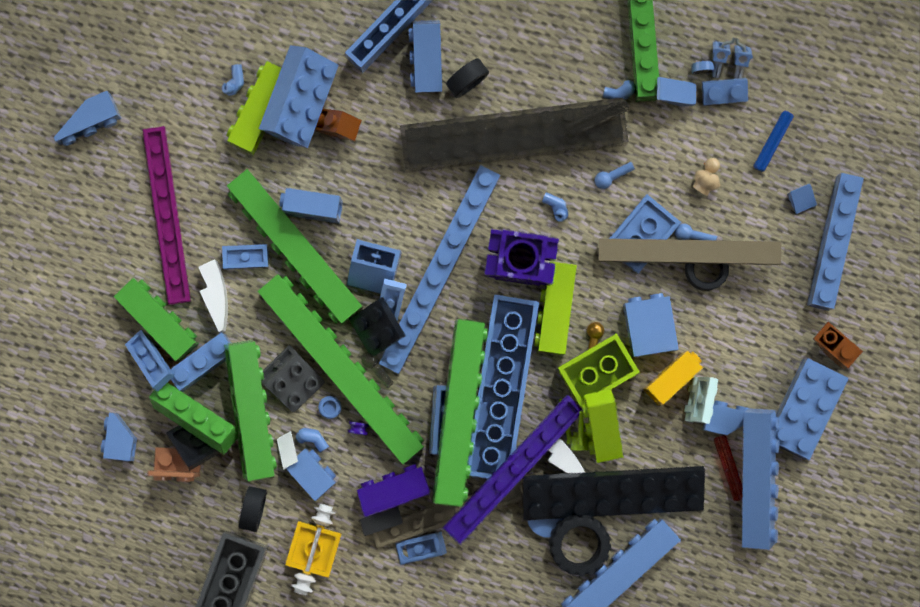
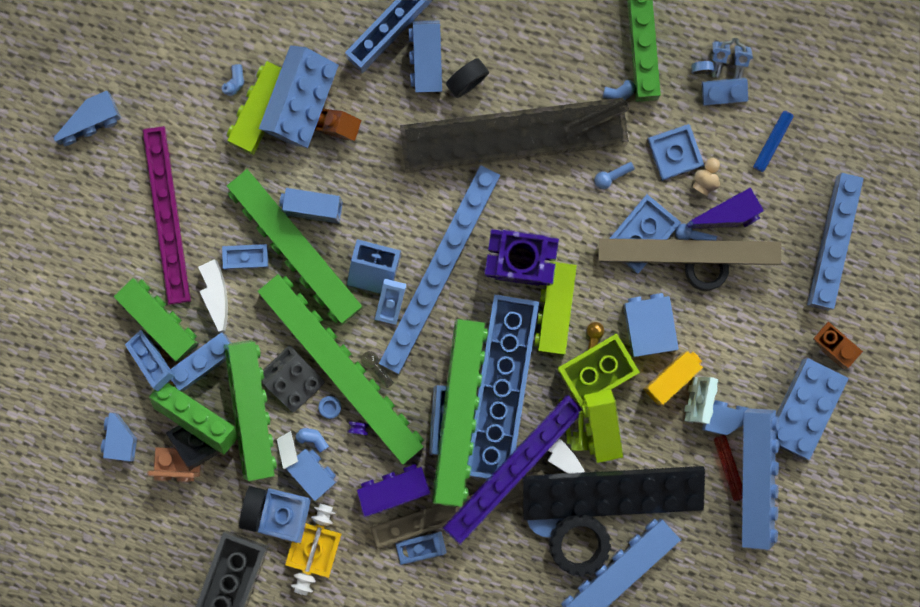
(284, 515): none -> medium blue tile
(377, 327): black plate -> none
(381, 521): dark grey sticker -> none
(558, 205): medium blue arm -> none
(675, 152): none -> medium blue tile
(676, 92): medium blue slope -> none
(738, 210): none -> dark purple slope
(802, 198): medium blue slope -> none

